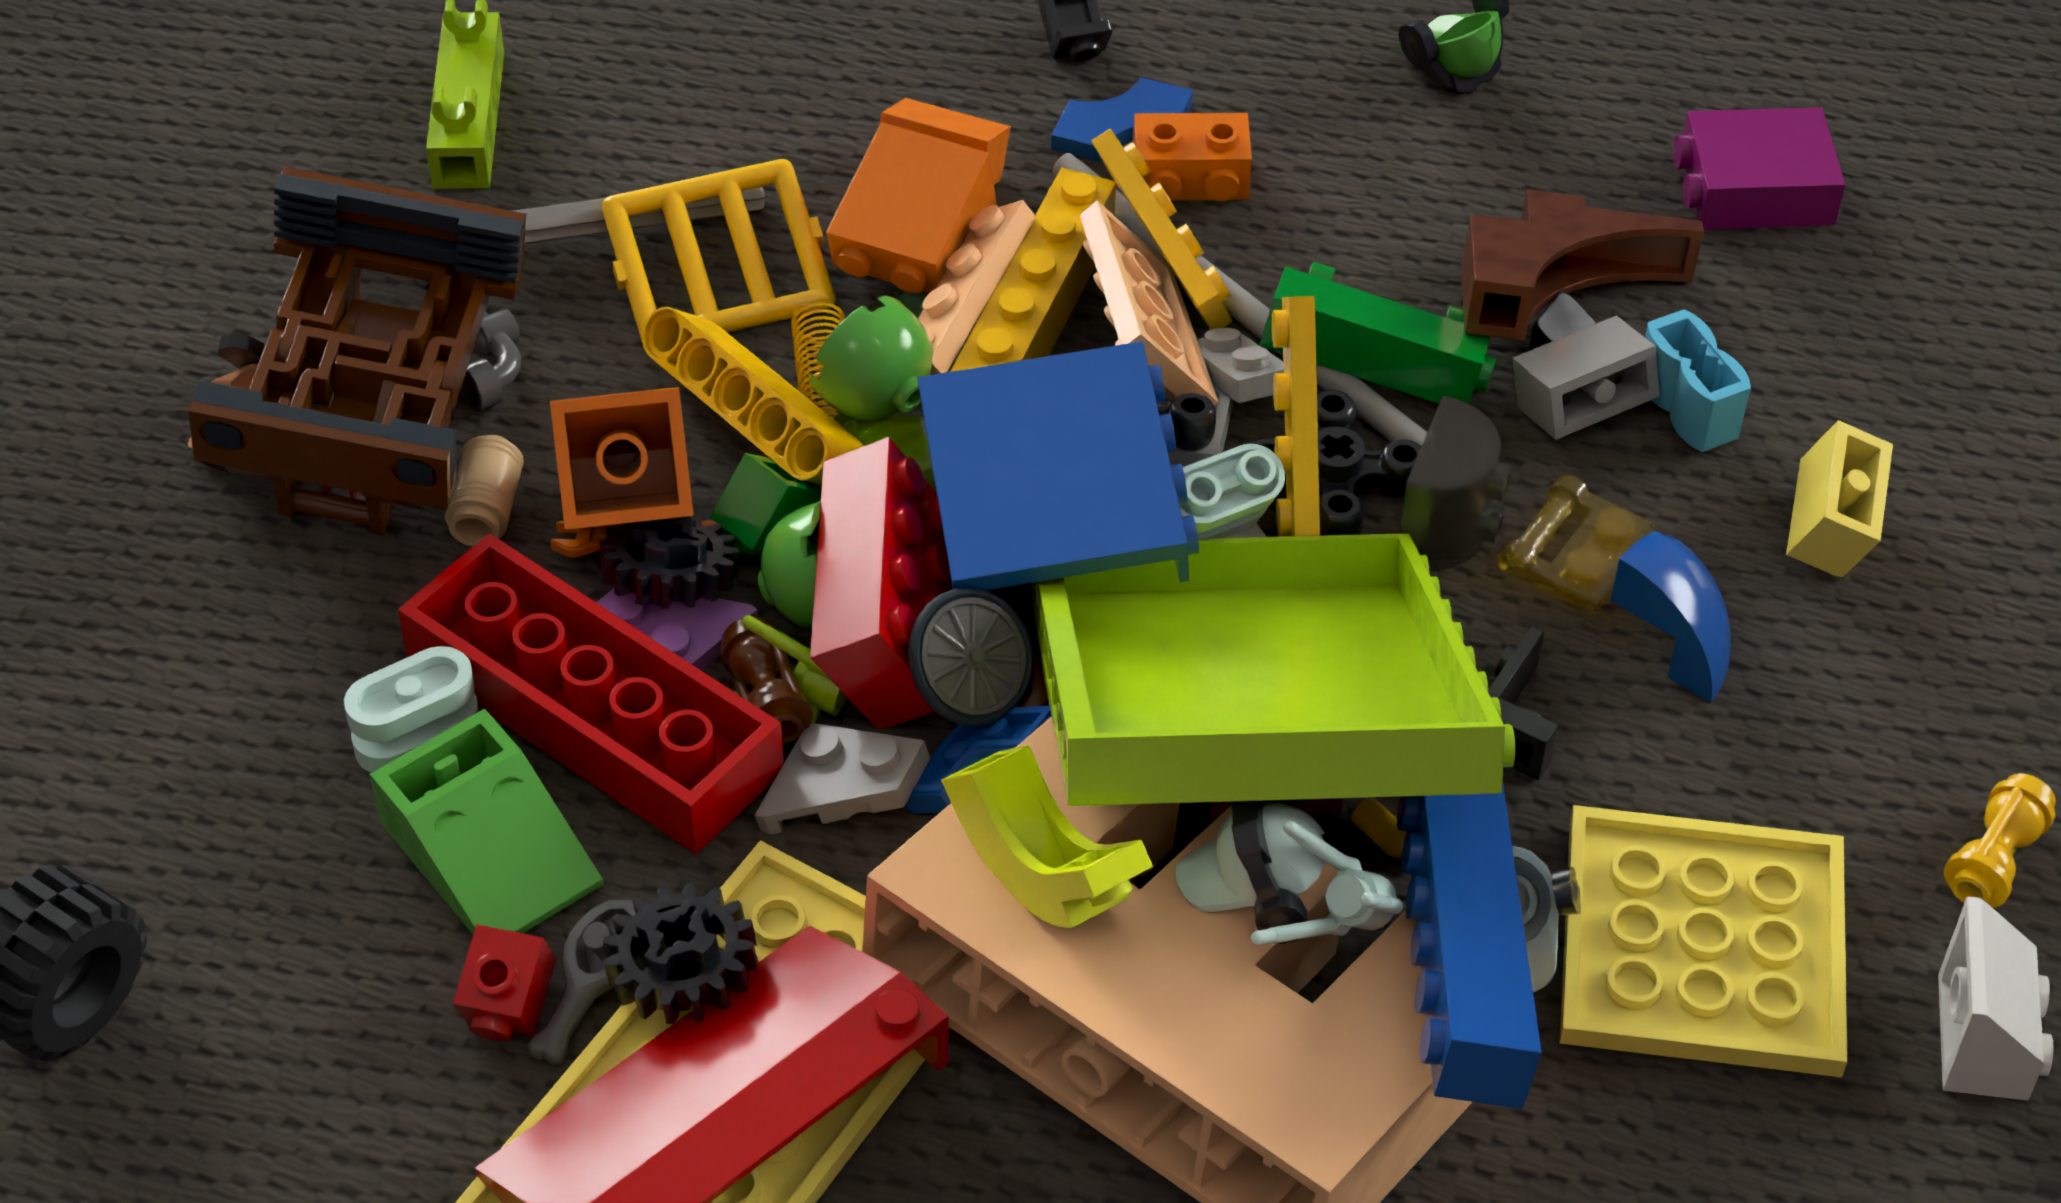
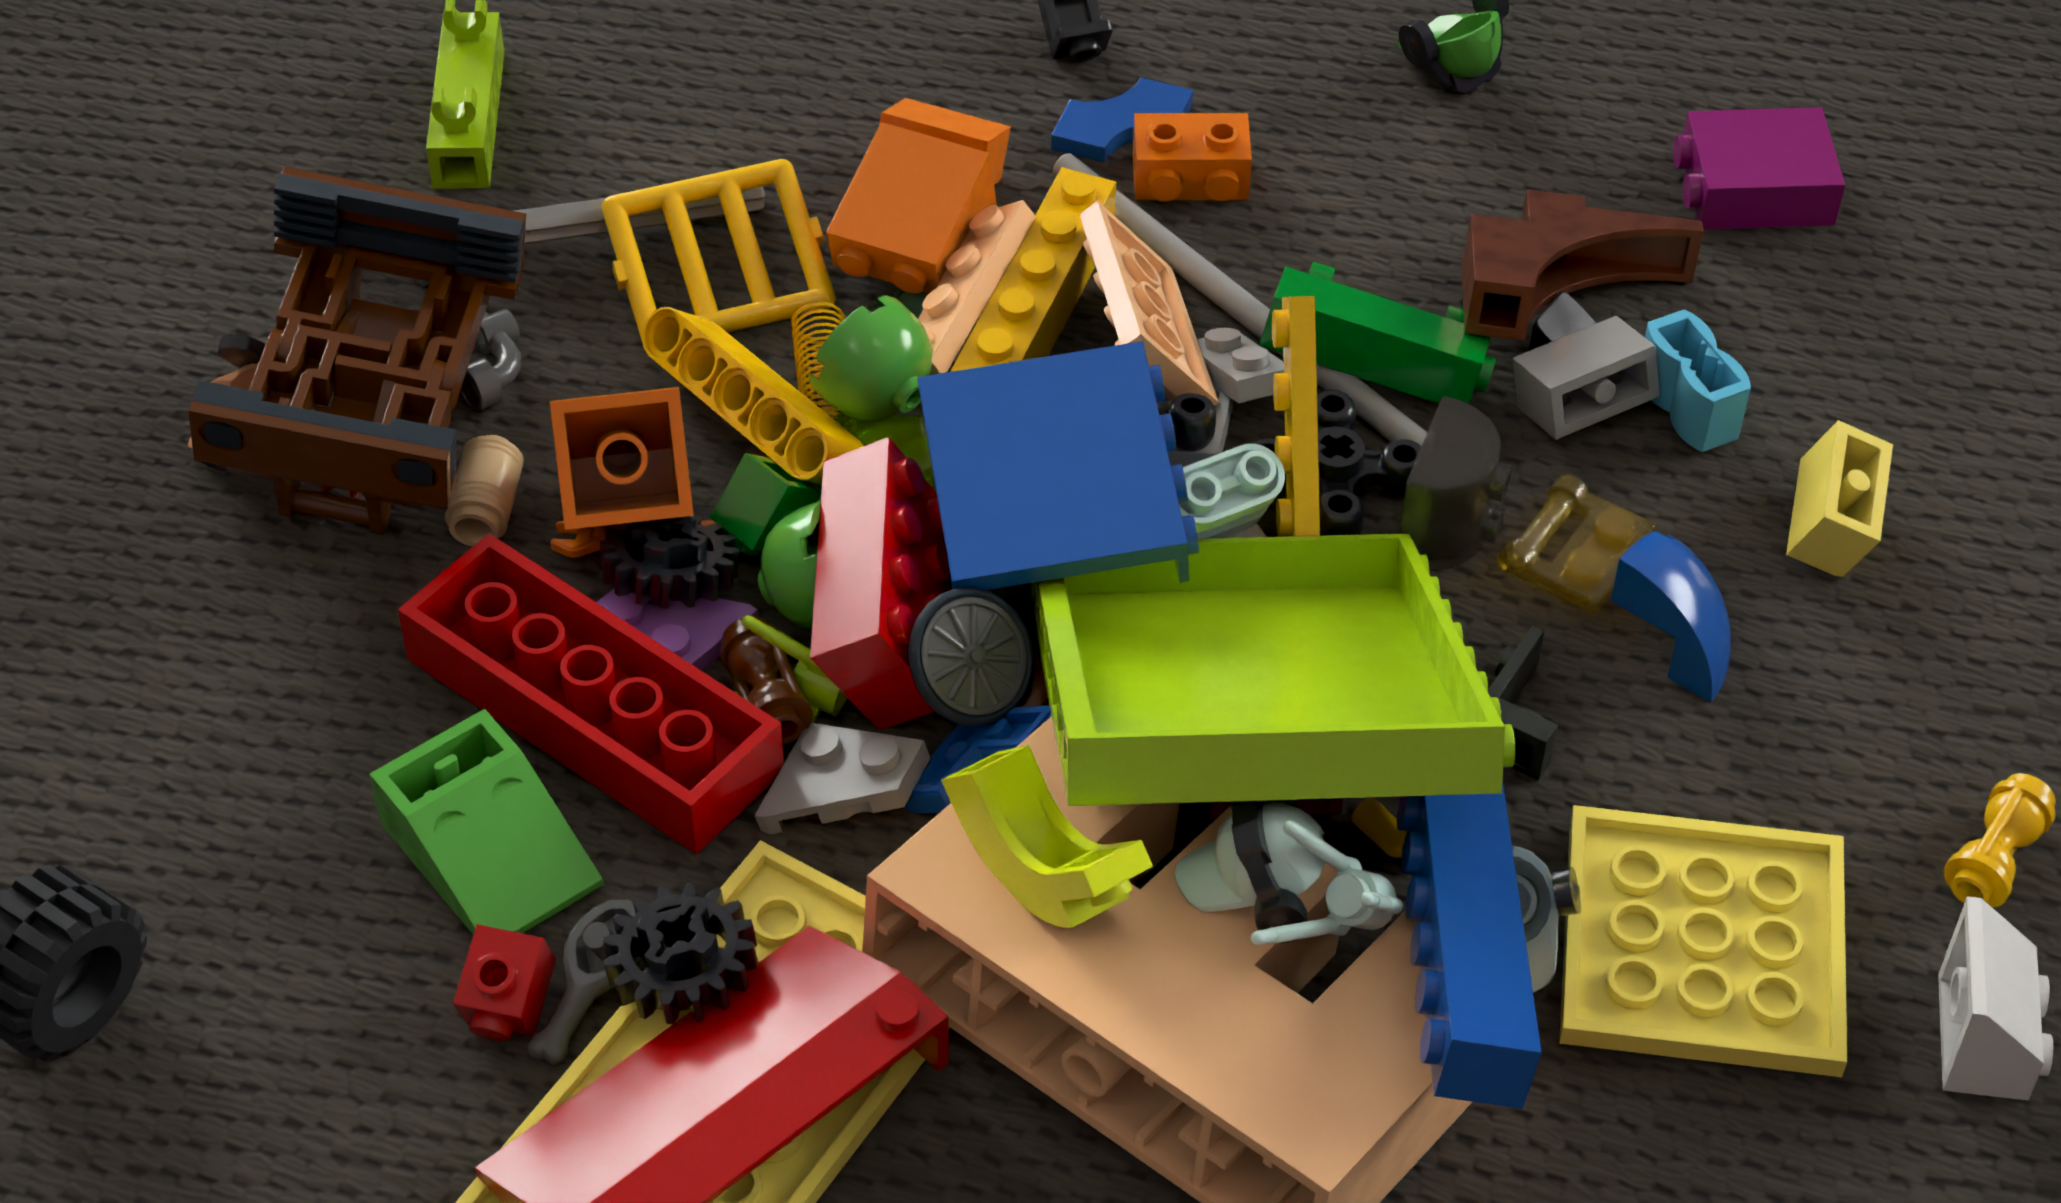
(408, 704): light aqua brick -> none
(1176, 245): yellow plate -> none

